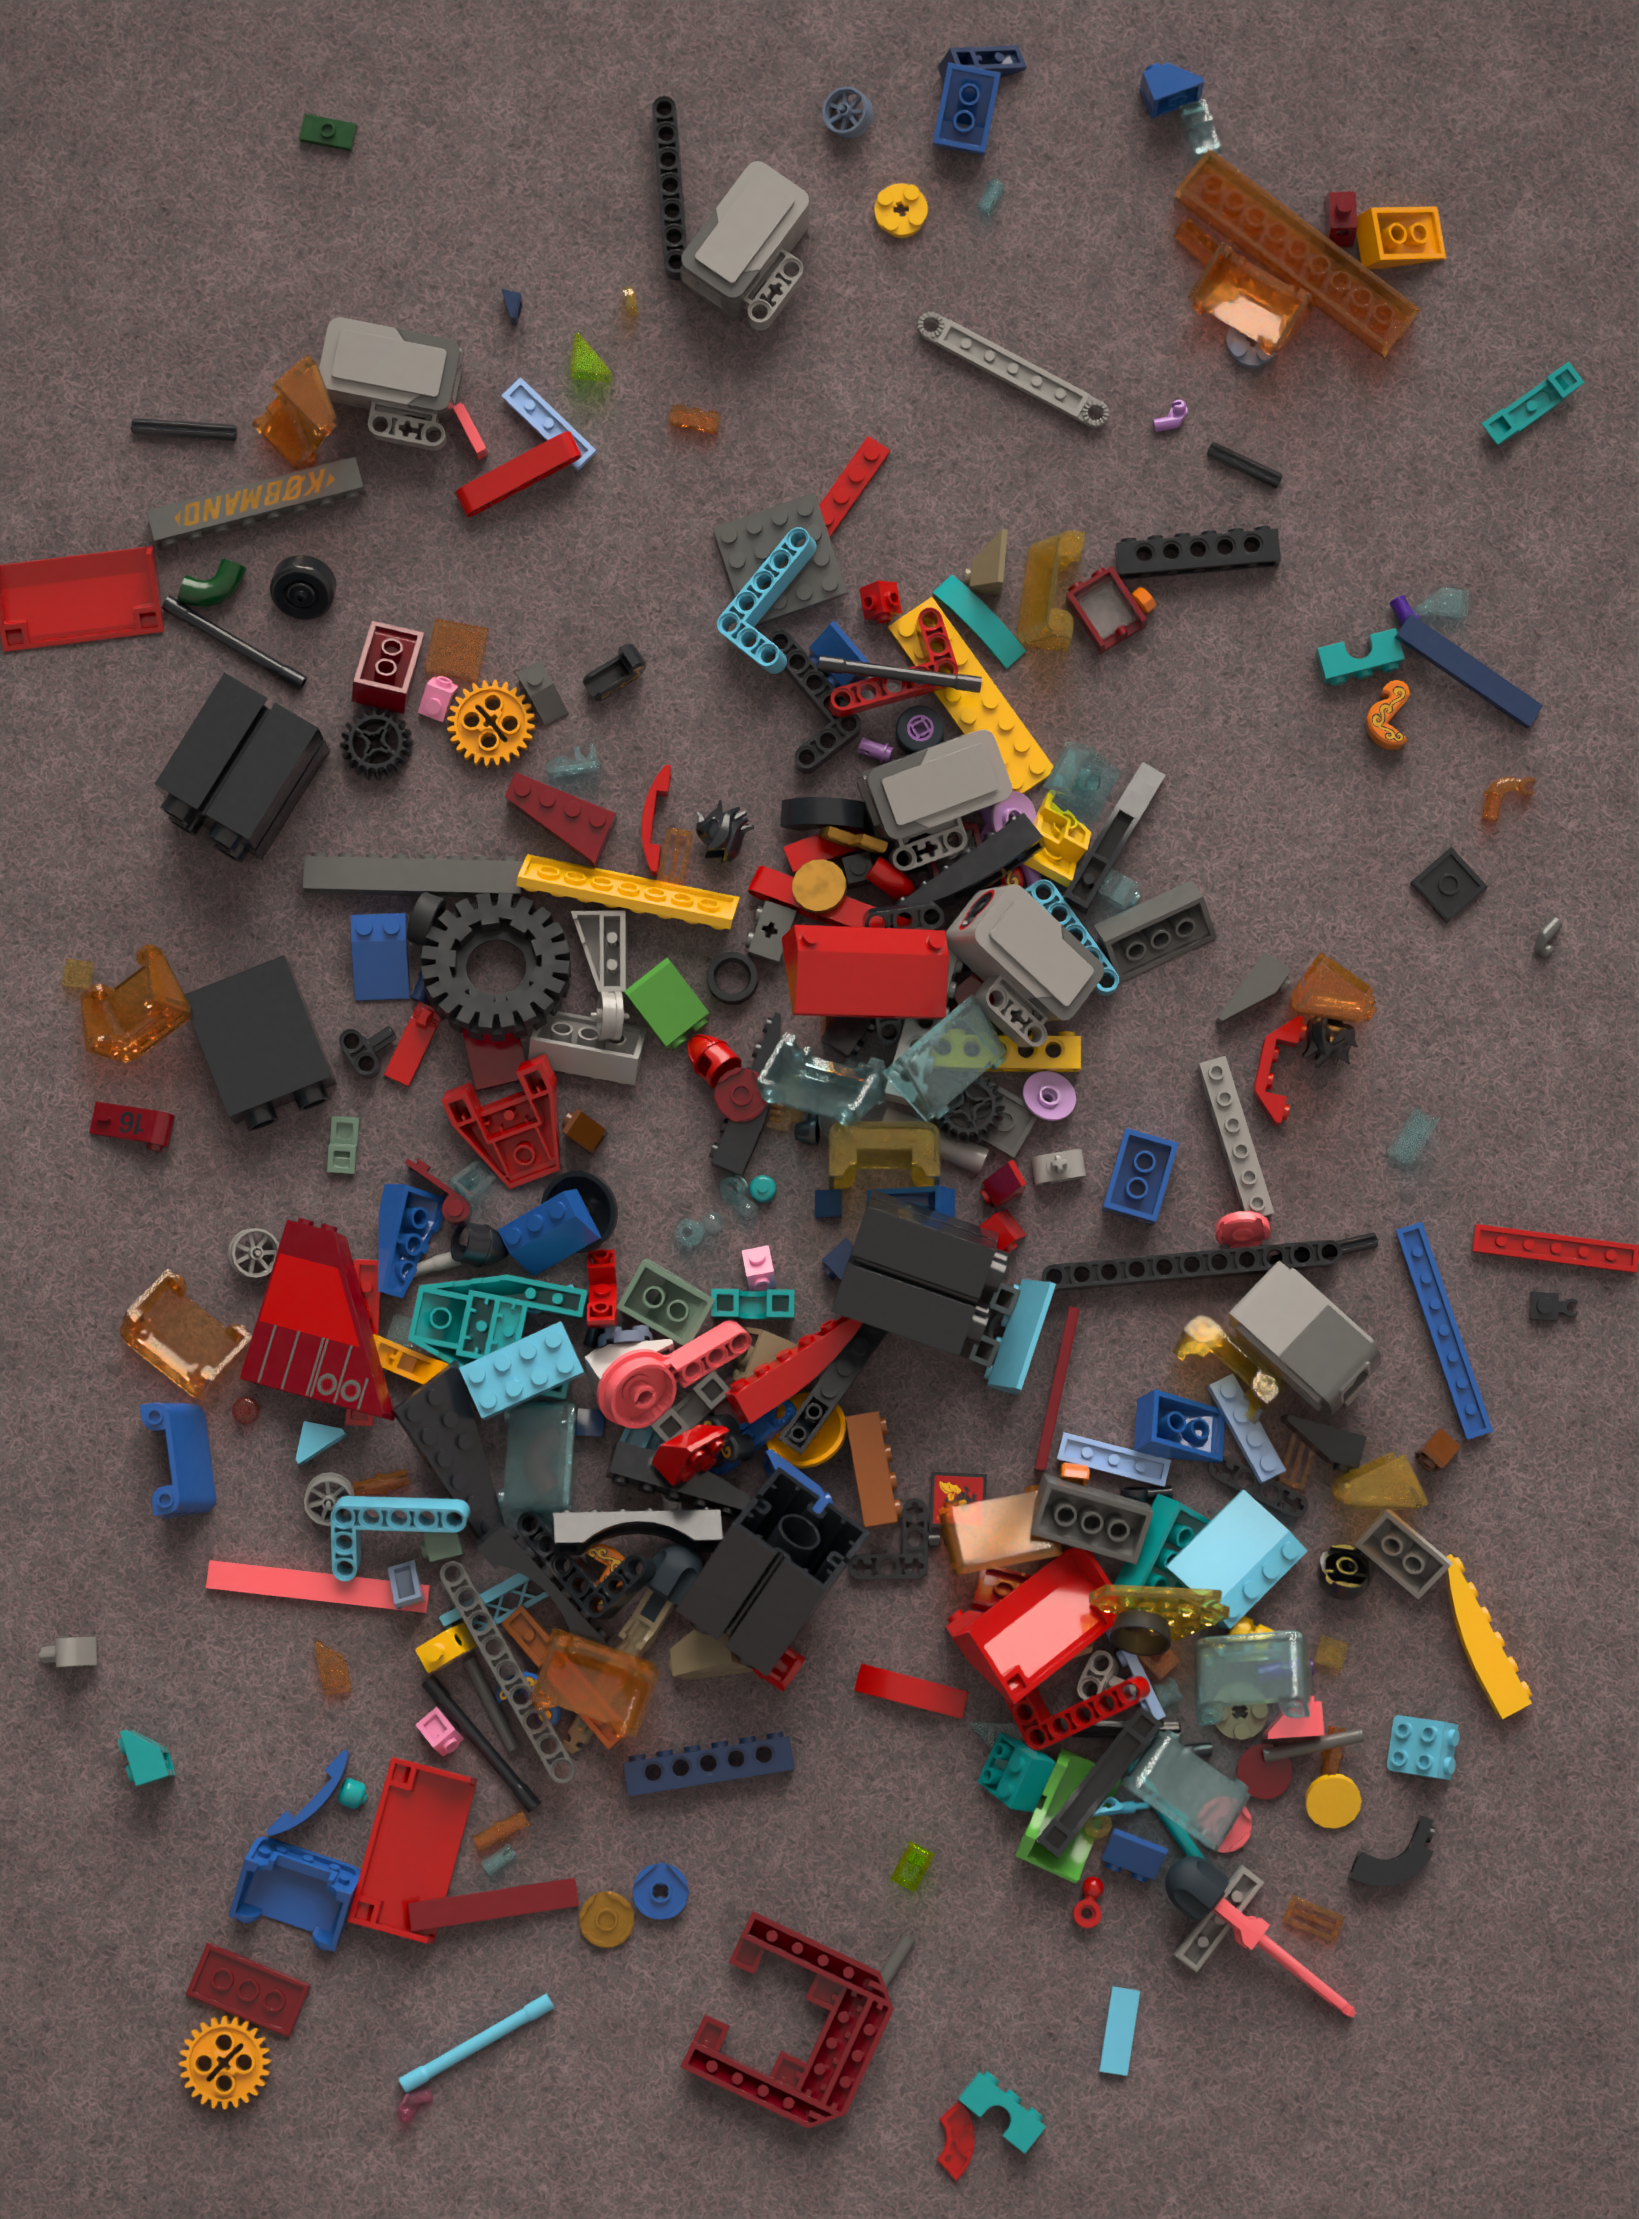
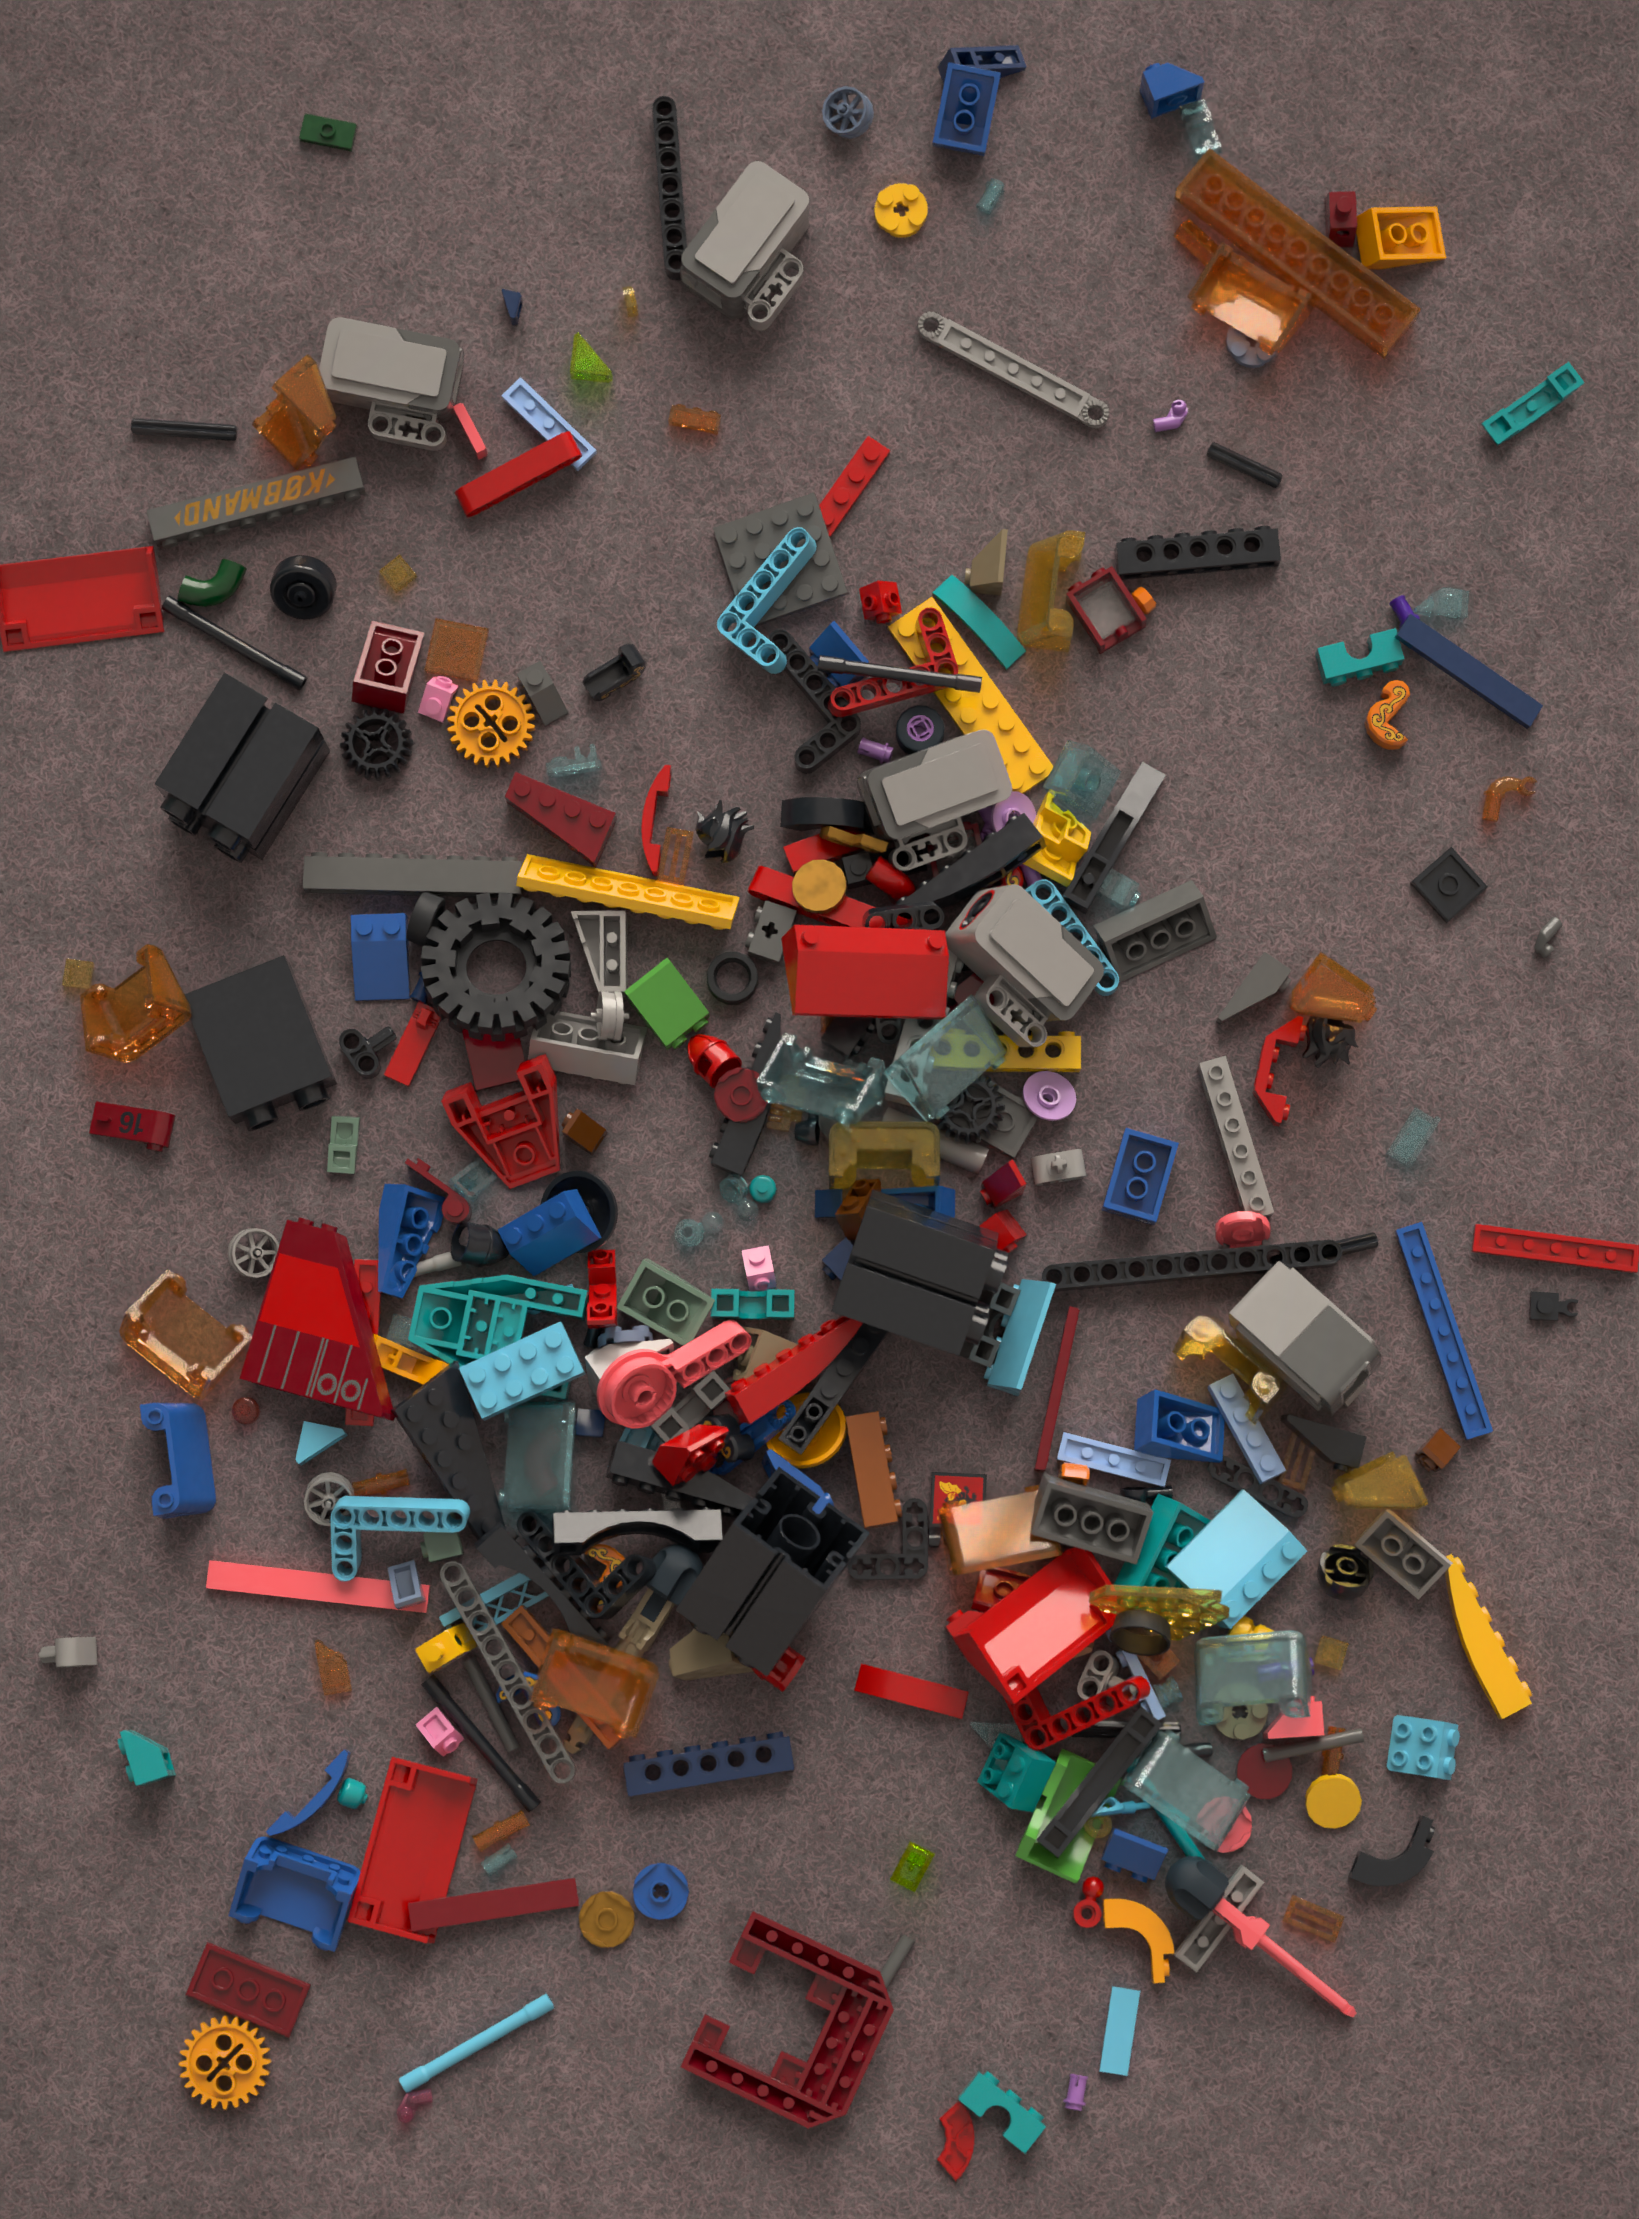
(397, 573): none -> clear yellow tile
(854, 1206): none -> reddish brown slope
(1076, 2093): none -> medium lavender pin
(1133, 1915): none -> light orange arch

